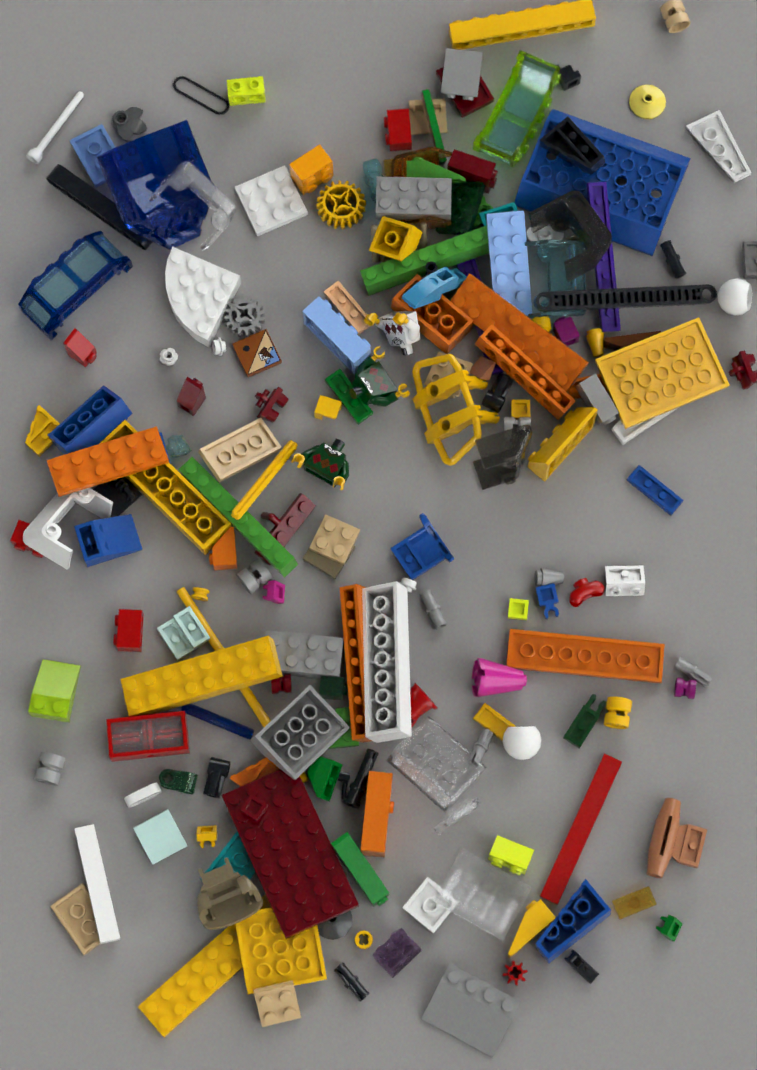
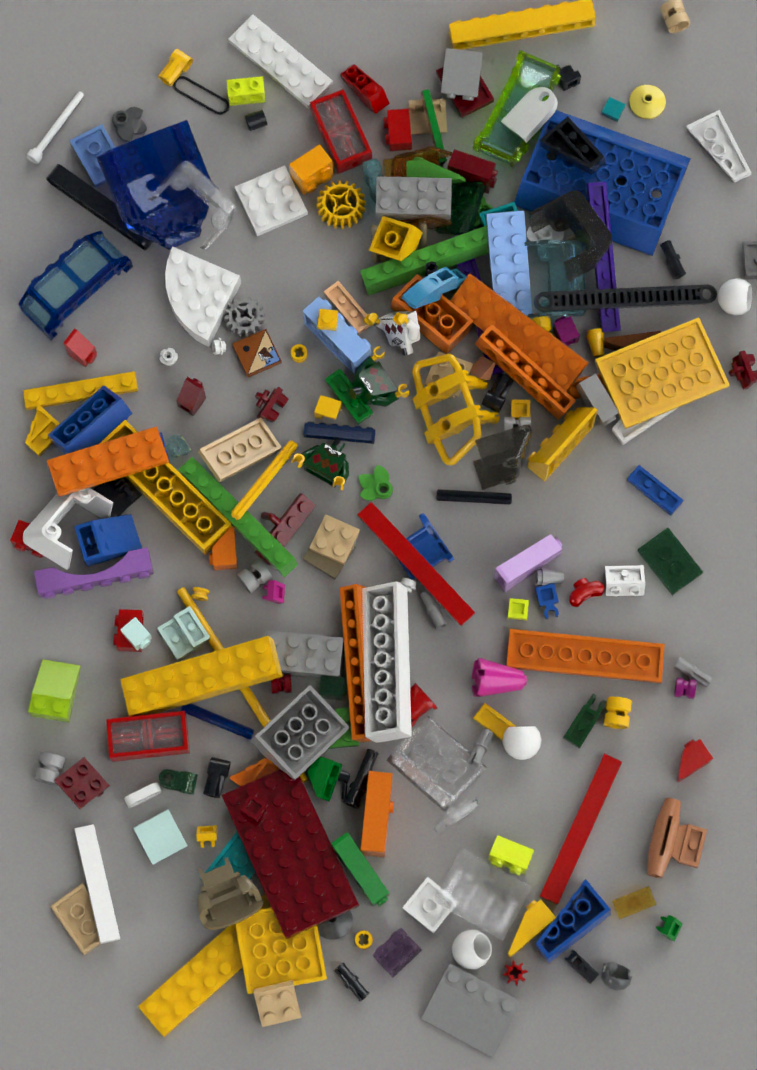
(79, 390): none -> yellow plate
(82, 783): none -> dark red hinge
(133, 565): none -> medium lavender arch
(136, 634): none -> light aqua brick
(178, 63): none -> yellow piece
(256, 120): none -> black beam
(280, 61): none -> white plate
(304, 351): none -> yellow bush
(327, 319): none -> yellow plate
(340, 131): none -> brick
(343, 433): none -> dark blue piece
(366, 89): none -> red slope
(373, 484): none -> bright green plate
(416, 564): none -> red tile
(471, 949): none -> white helmet
(474, 496): none -> black axle
(527, 562): none -> lavender slope
(531, 113): none -> white tile
(613, 109): none -> teal tile
(616, 976): none -> dark grey hair
(670, 561): none -> clear green tile
(693, 758): none -> red slope

